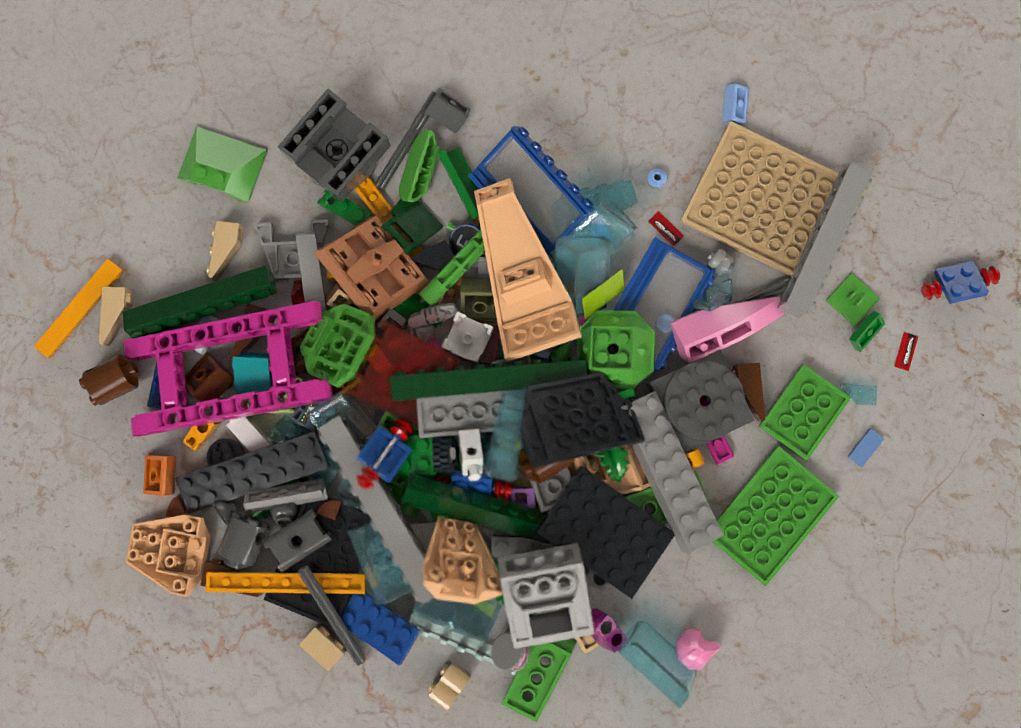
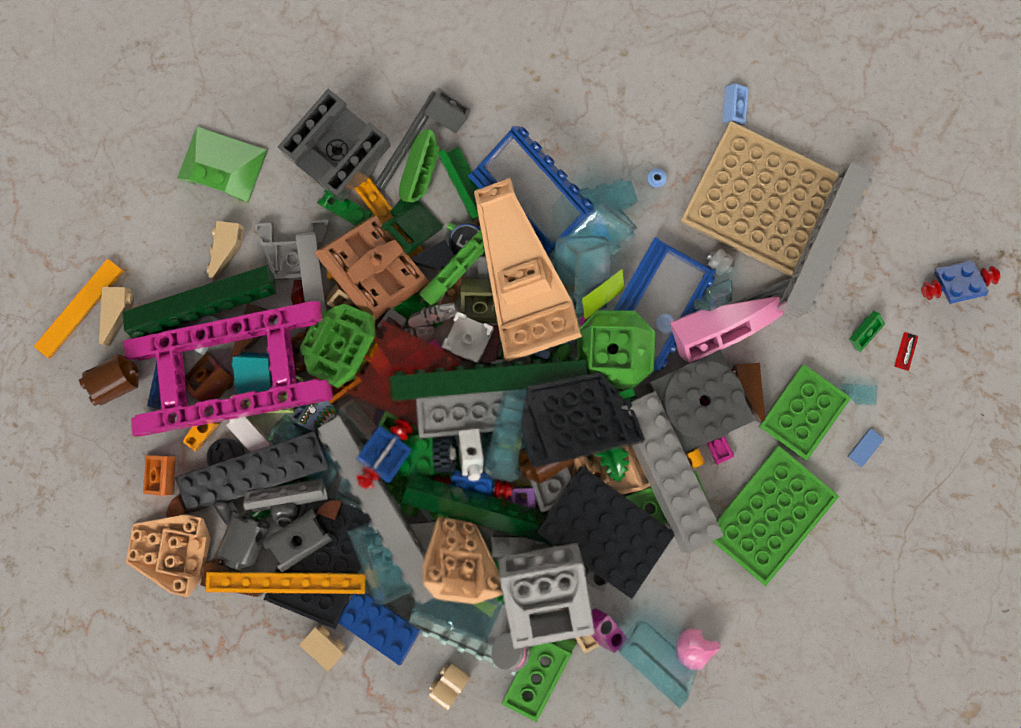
(330, 409): clear light blue panel -> none
(331, 615): dark grey axle -> none
(666, 228): sticker -> none
(853, 299): bright green piece -> none

